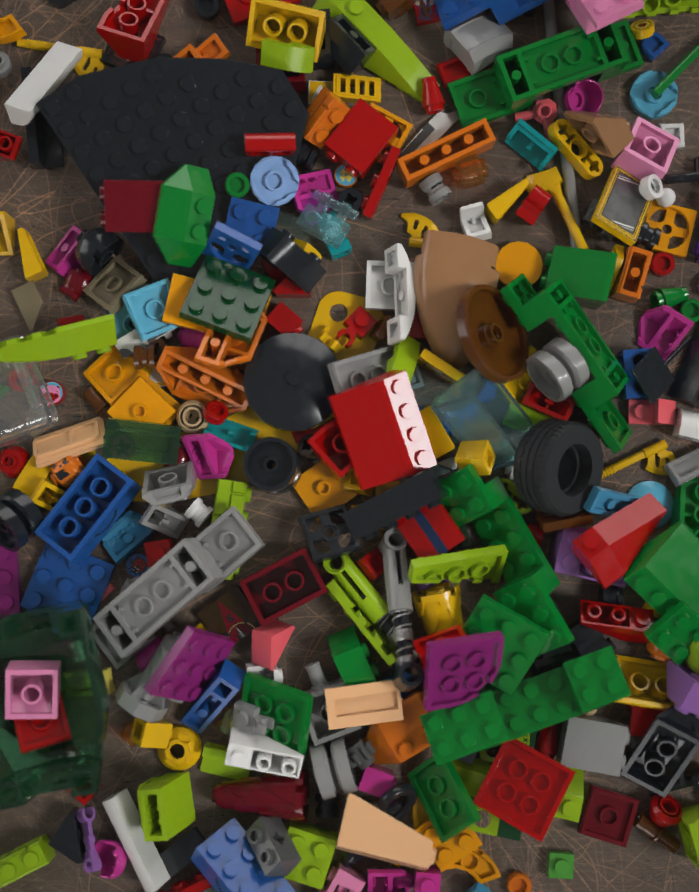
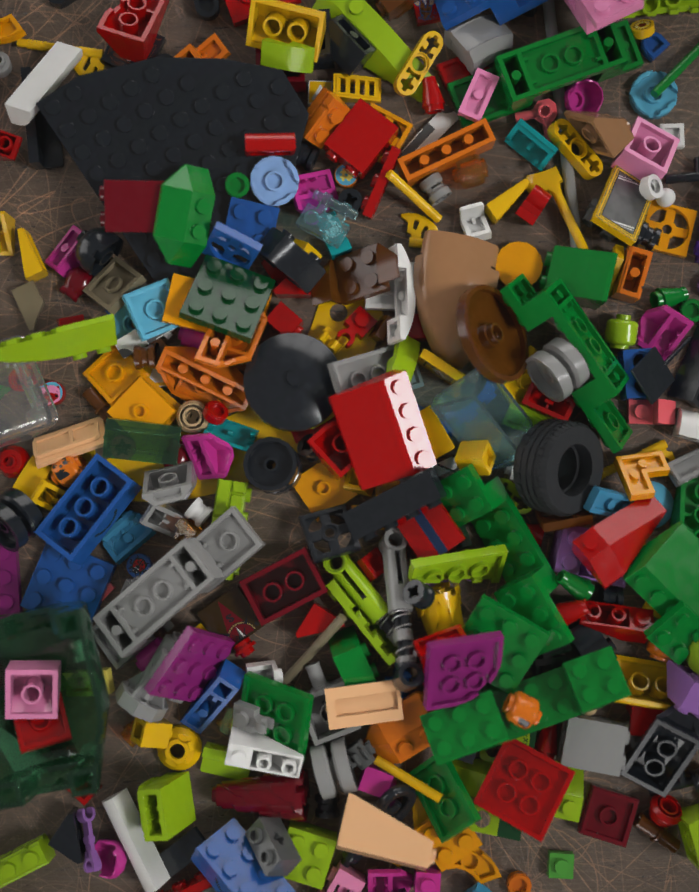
(157, 549): red brick -> none
(187, 529): none -> clear orange tile
(244, 648): none -> red plate
(269, 643): coral slope -> none
(314, 648): none -> dark tan bar
(316, 620): none -> red slope
(357, 276): none -> reddish brown piece
(408, 779): none -> yellow bar
(413, 196): none -> yellow bar
(425, 594): none -> black wheel
(432, 52): none -> yellow beam
(478, 95): none -> bright pink plate
(522, 710): none -> orange head
(573, 610): none -> red cone
(575, 585): none -> green cone
(621, 332): none -> lime head
(637, 470): none -> light orange plate
(662, 264): red tile -> none

